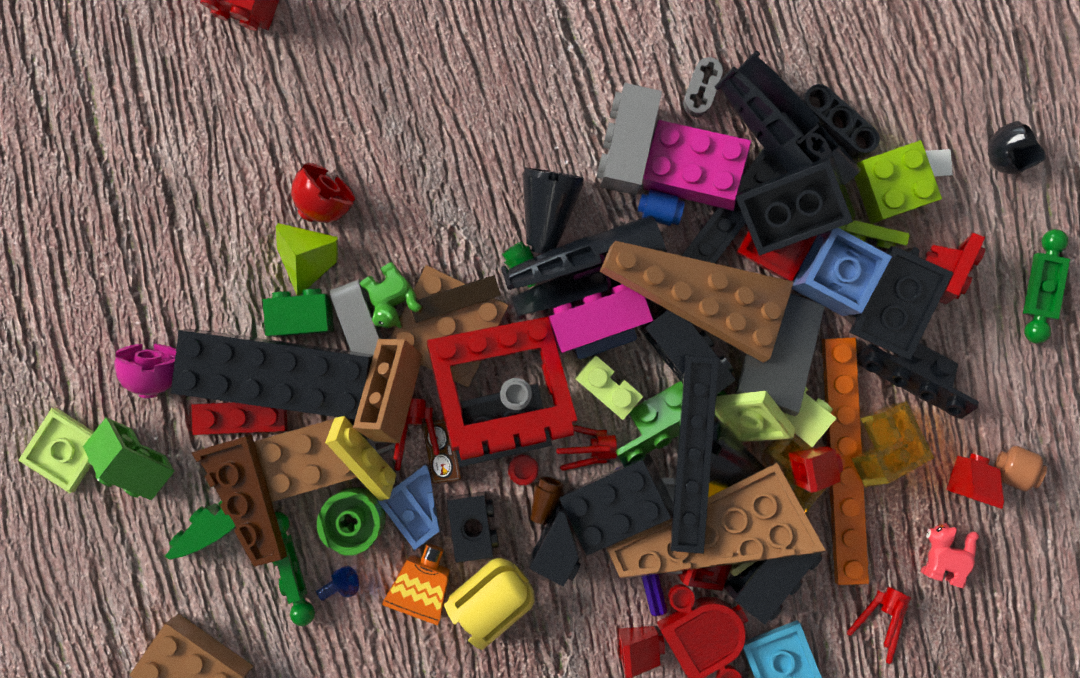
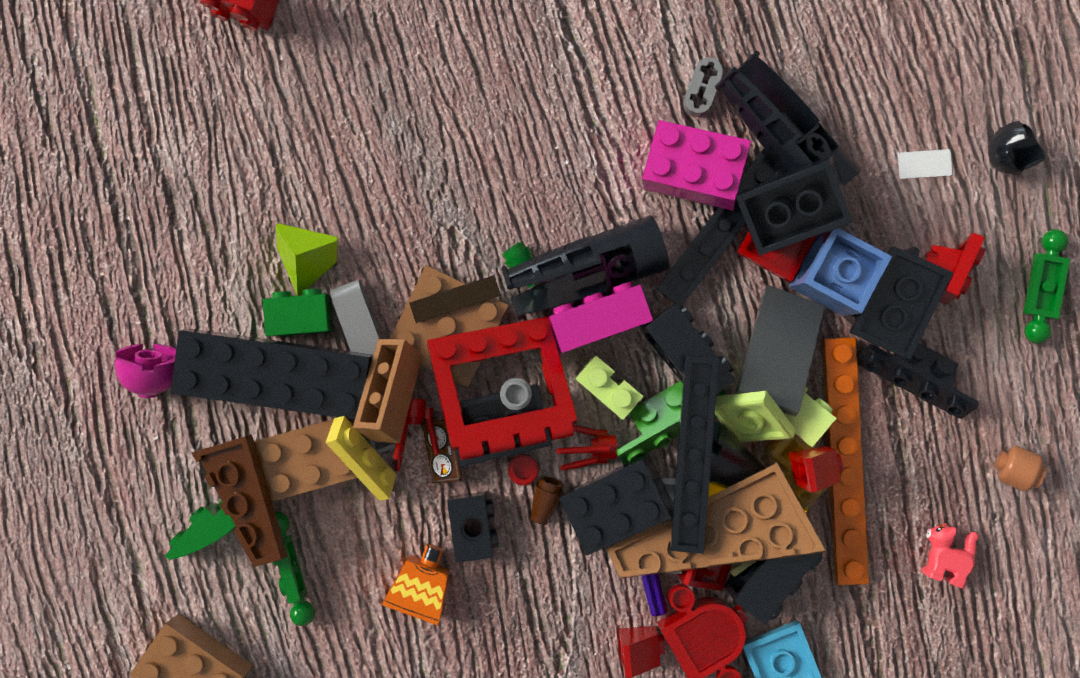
(58, 450): yellowish green tile -> none
(125, 462): bright green brick -> none
(236, 418): red plate -> none
(319, 196): red cylinder -> none
(344, 536): bright green brick -> none
(344, 581): clear blue plate -> none
(389, 293): bright green animal -> none
(414, 508): medium blue wing -> none
(491, 601): light yellow cylinder -> none
(548, 206): black cone -> none
(556, 551): black slope -> none
(606, 344): dark blue tile -> none
(628, 138): light grey brick -> none
(662, 206): blue brick -> none
(720, 299): medium nougat wing -> none
(853, 123): black beam -> none
(884, 236): lime hinge -> none
(894, 604): red plant -> none
(896, 182): lime brick -> none
(896, 443): clear yellow brick -> none
(977, 480): red slope -> none

